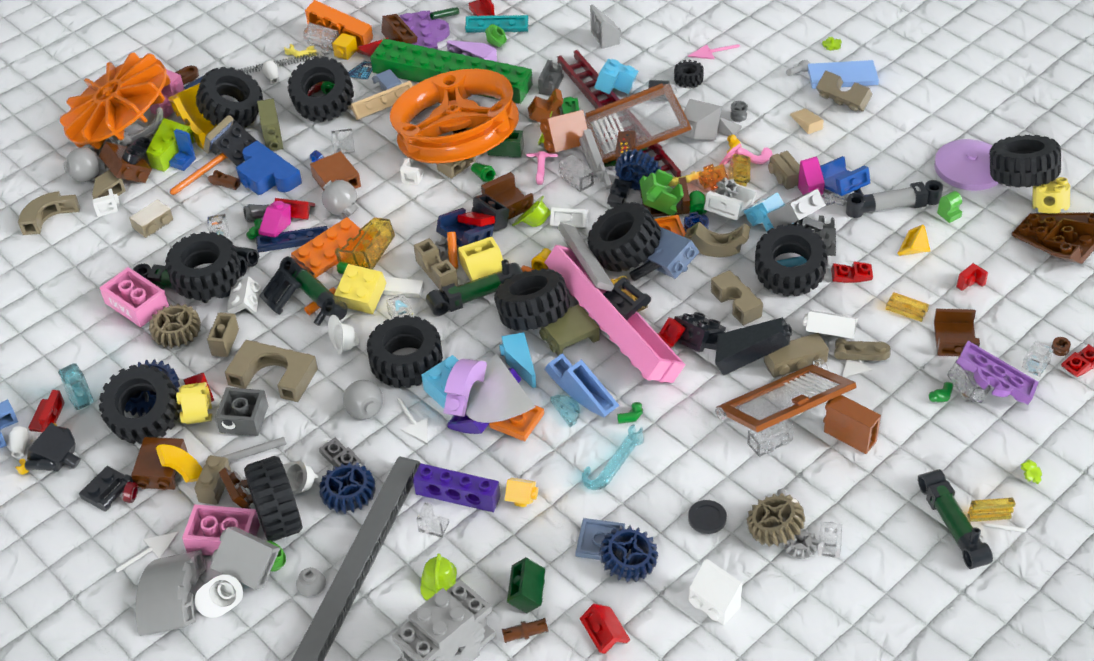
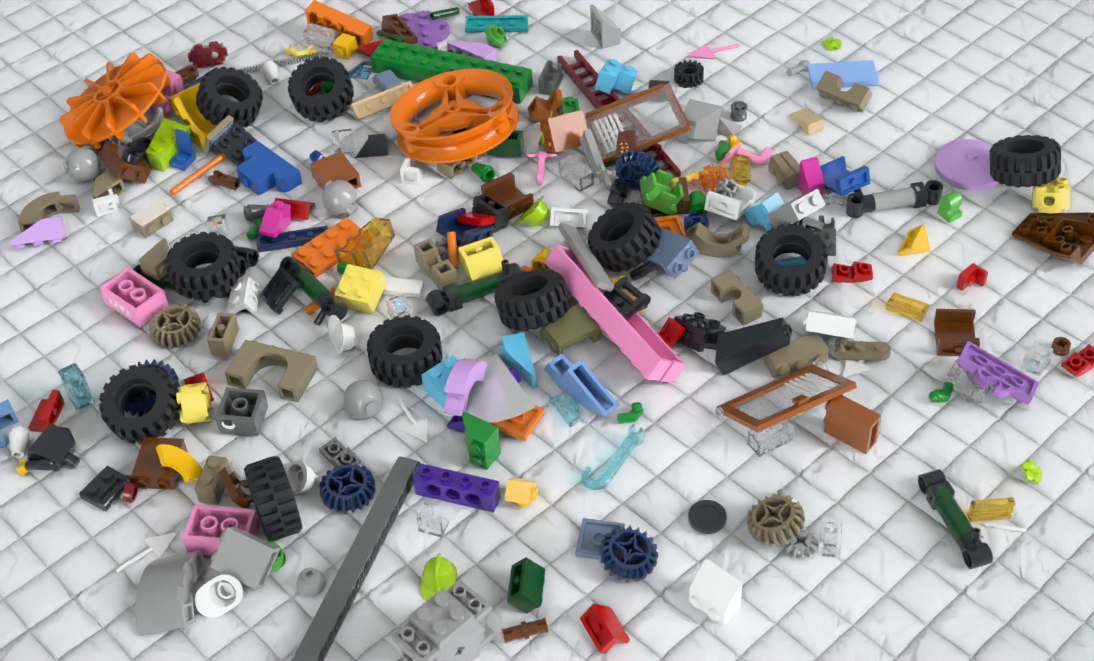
(45, 229): none -> lavender slope
(153, 261): none -> dark tan slope
(202, 55): none -> dark red brick
(255, 449): light grey bar -> none
(270, 124): olive window -> none
(375, 146): none -> black slope
(395, 37): none -> dark green bar
(481, 440): none -> green slope
(721, 150): none -> green arm

